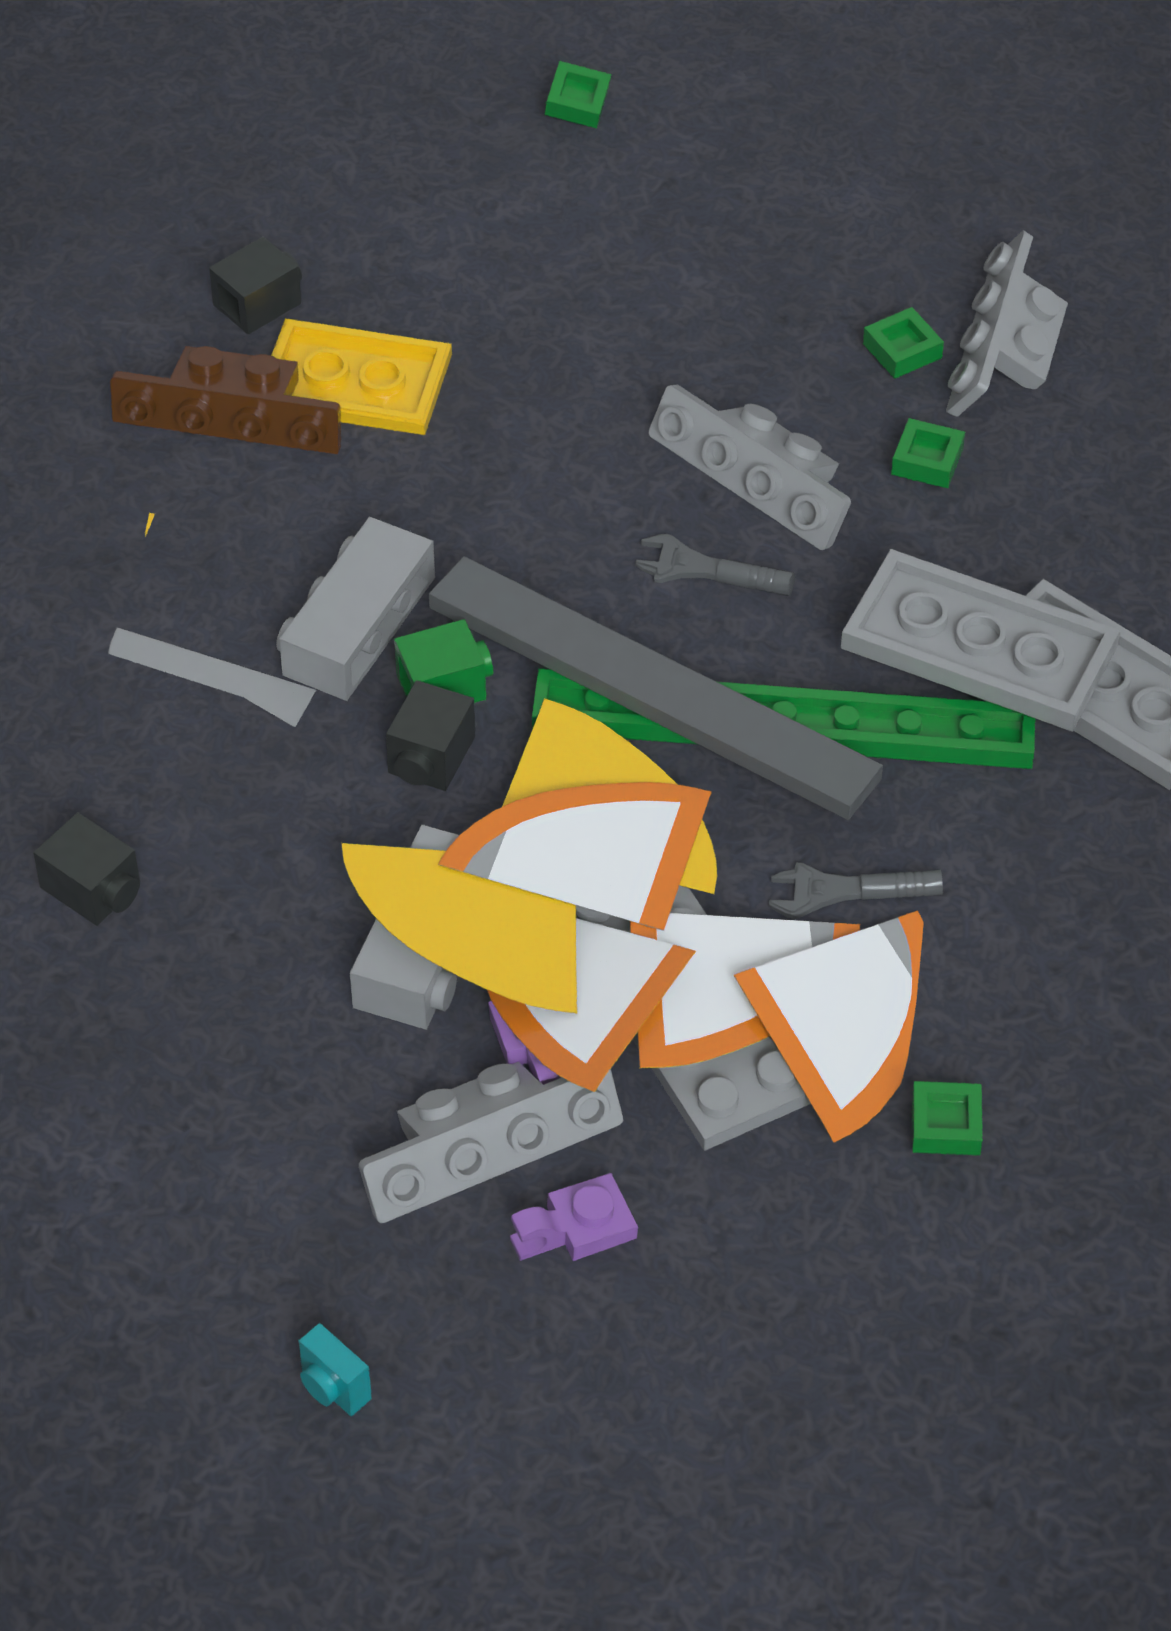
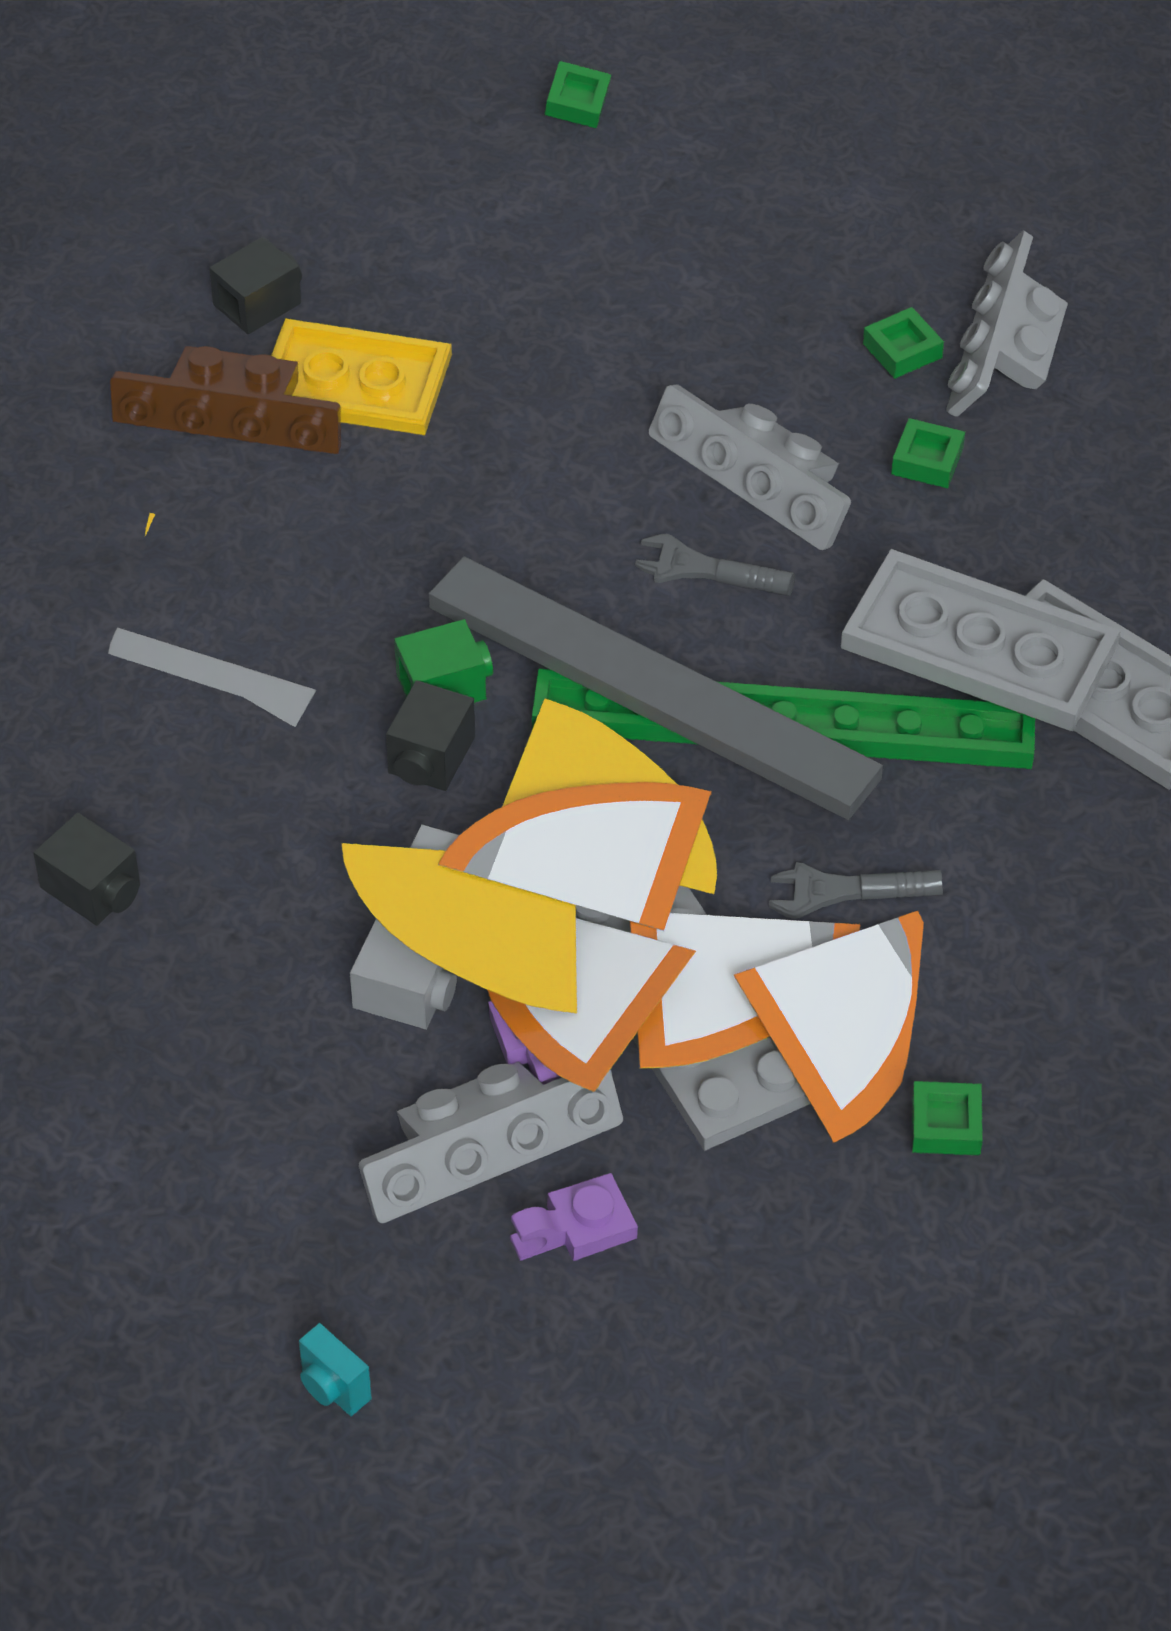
(356, 608): light grey brick -> none

